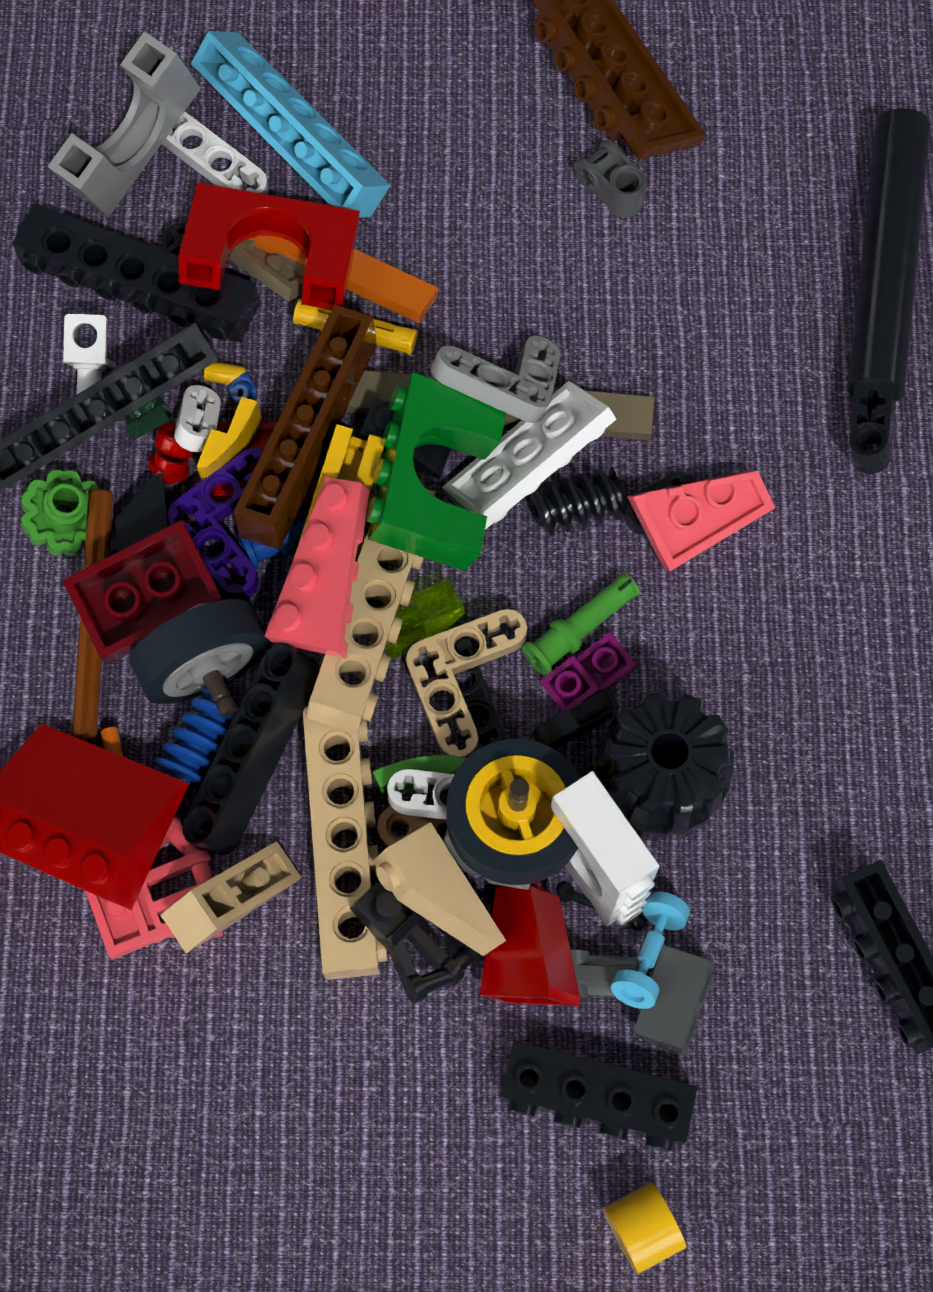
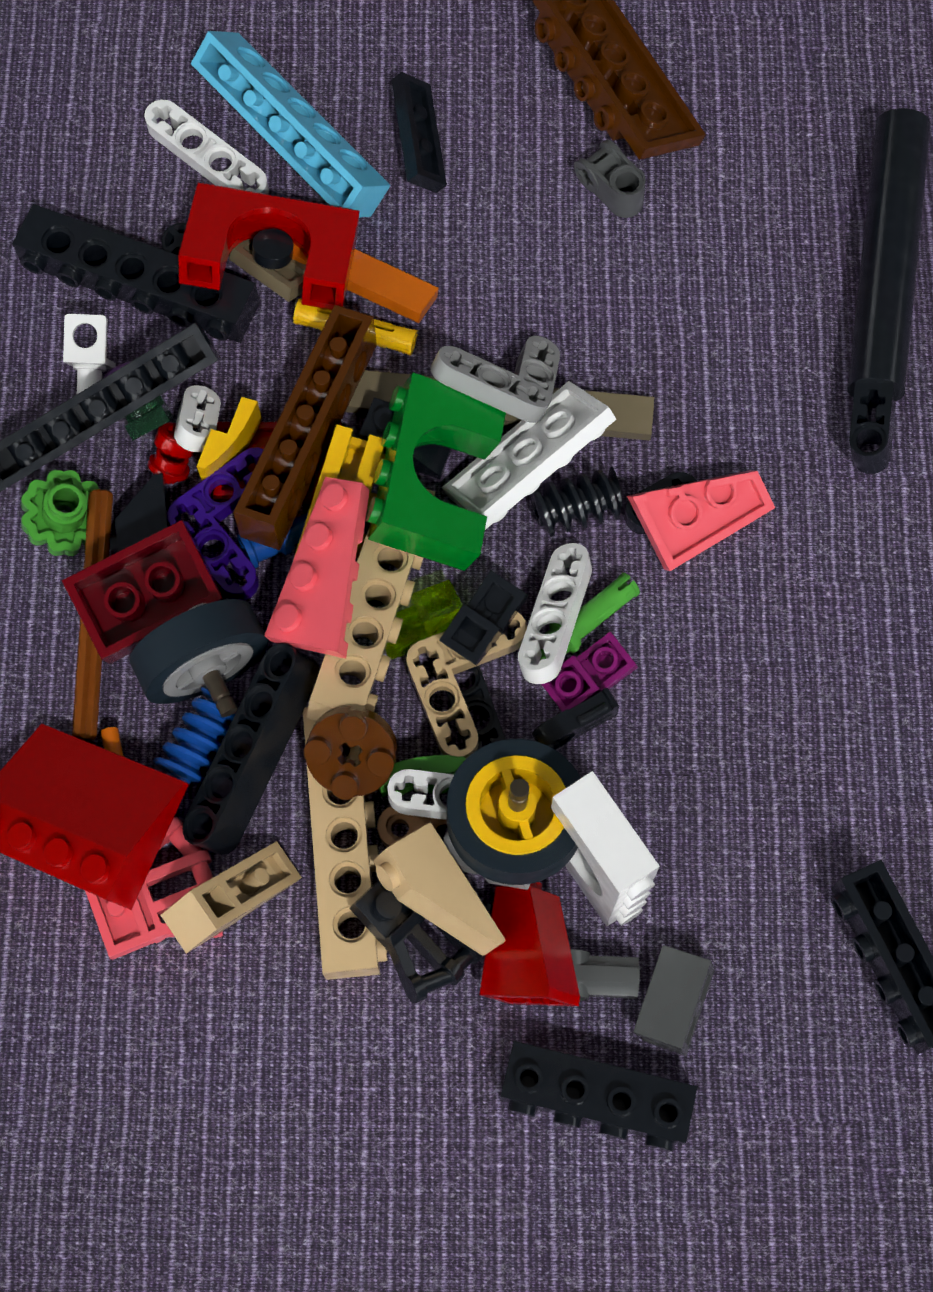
(160, 98): light grey arch -> none
(235, 379): arm -> none
(272, 248): none -> black tile
(347, 776): none -> reddish brown plate
(418, 132): none -> black plate
(484, 618): none -> black slope
(559, 612): none -> white beam
(567, 893): black hinge -> none
(634, 986): medium azure wheel -> none
(644, 1227): yellow piece -> none
(666, 765): black wheel -> none

